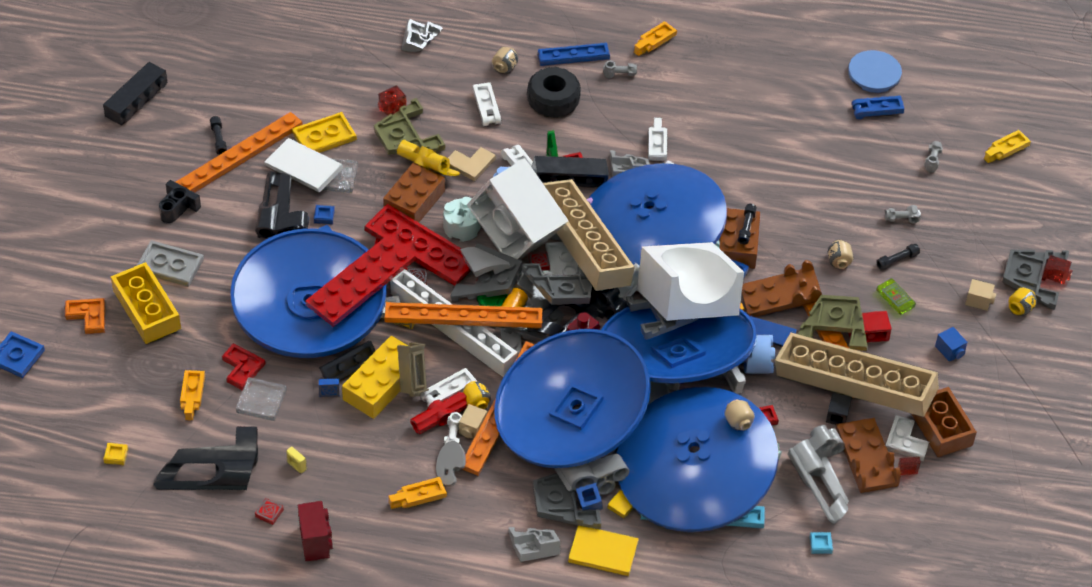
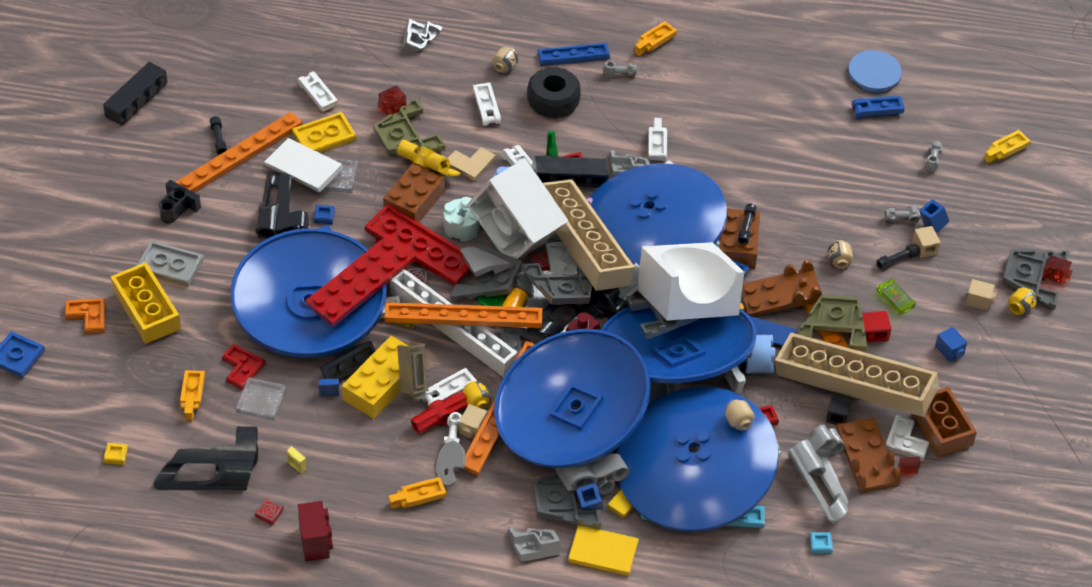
(317, 91): none -> white plate
(927, 241): none -> tan brick
(934, 215): none -> blue brick

